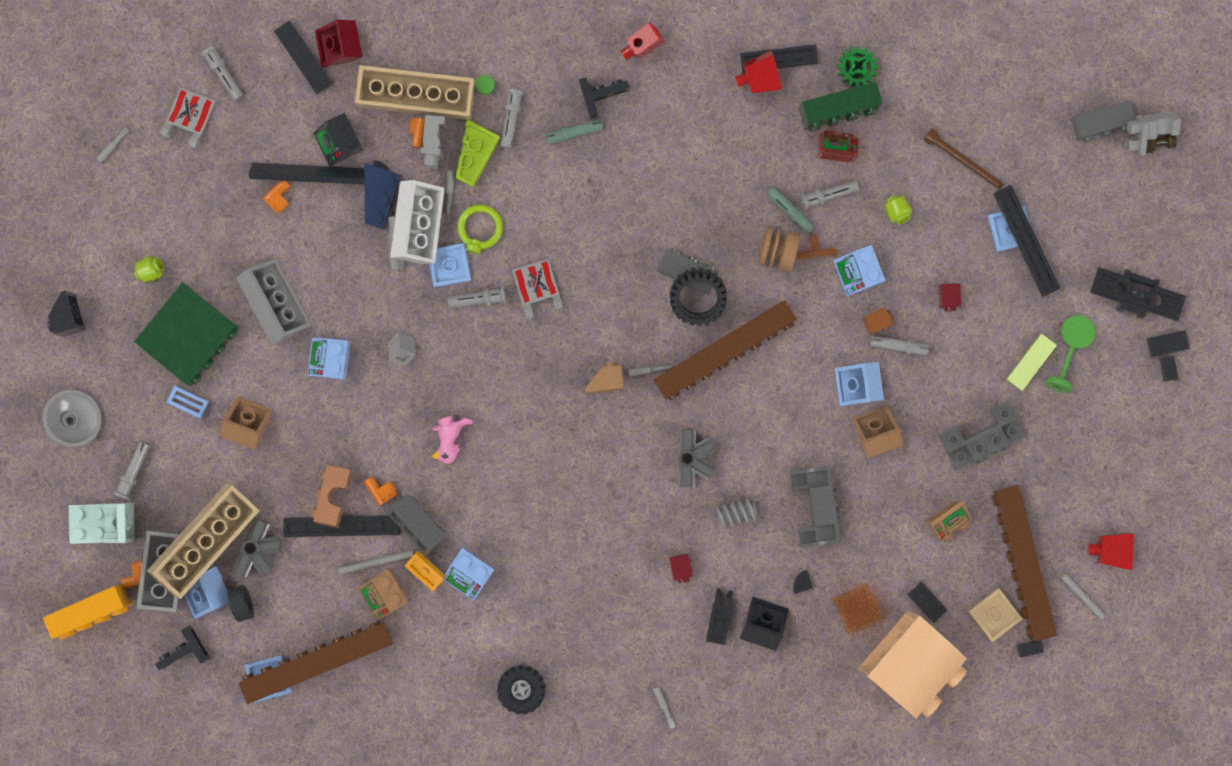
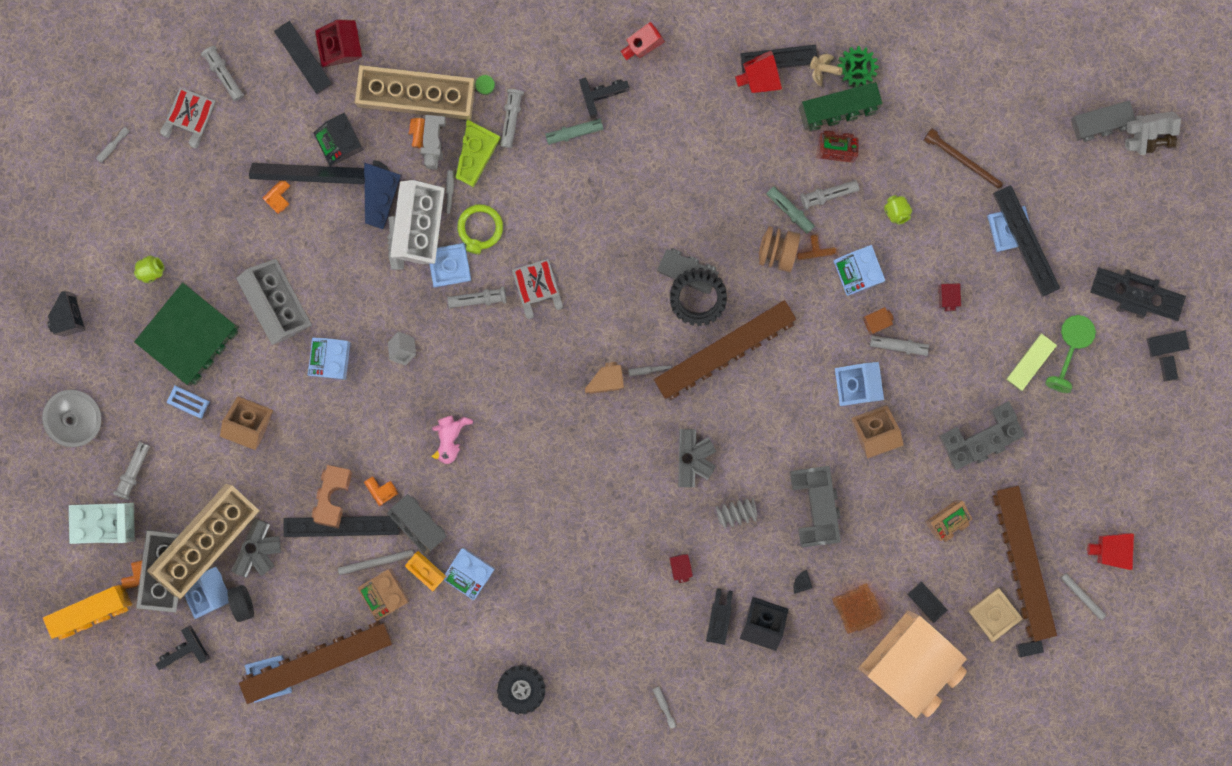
(821, 64): none -> tan plant

